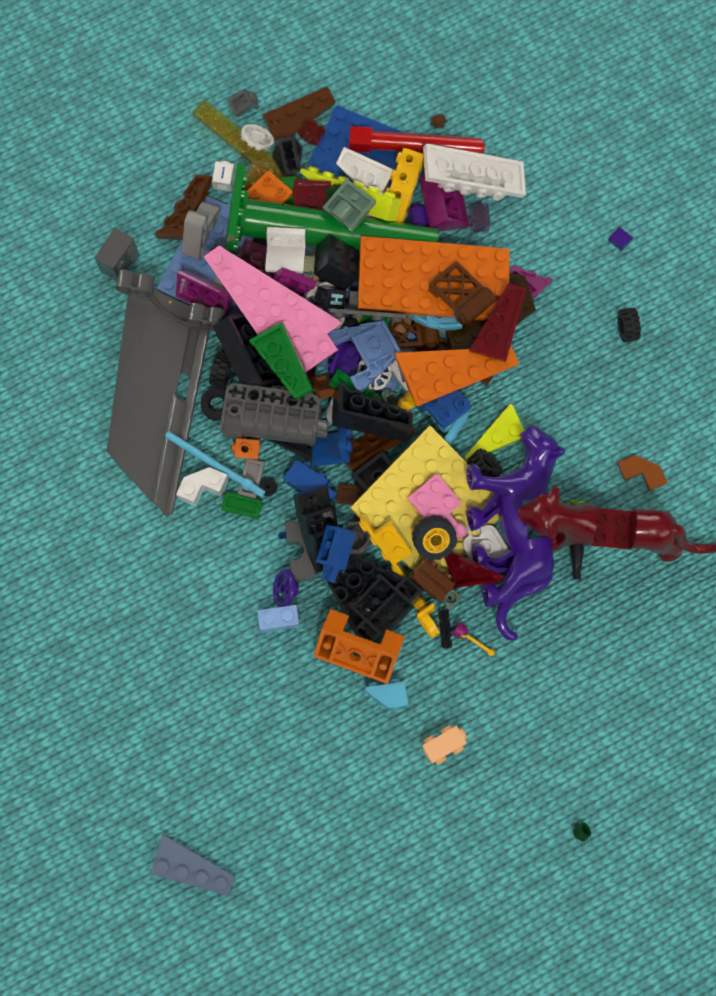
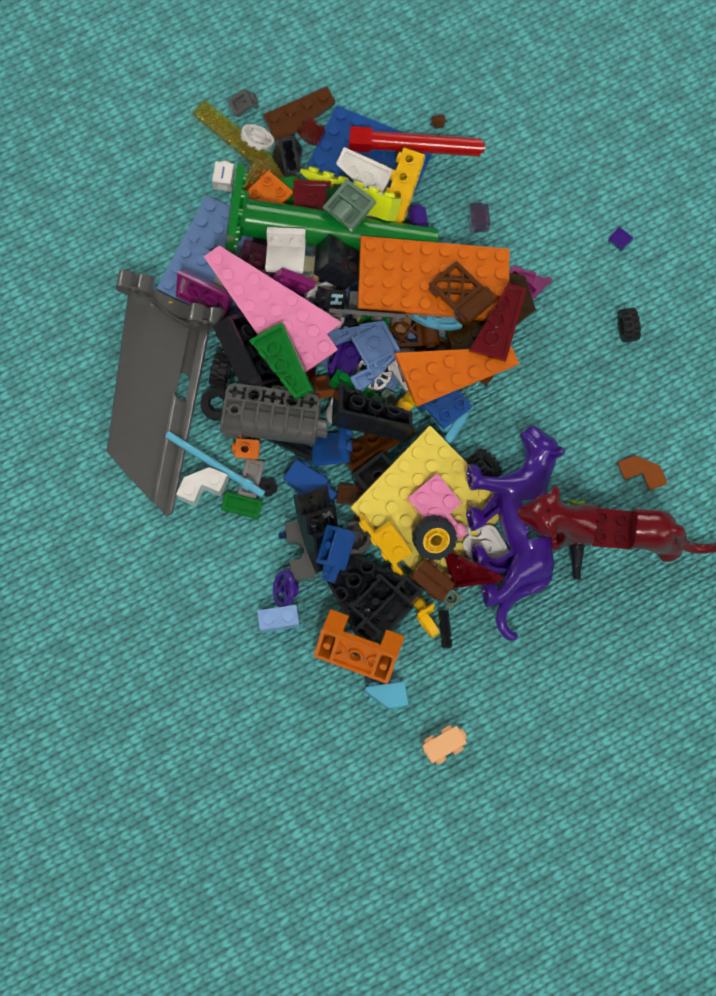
(116, 254): dark grey brick -> none
(186, 867): sand blue wing -> none
(193, 197): reddish brown wing -> none
(197, 229): light grey beam -> none
(444, 209): magenta slope -> none
(461, 632): hinge -> none
(473, 172): white plate -> none
(501, 433): neon yellow wing -> none
(581, 831): dark green plate -> none

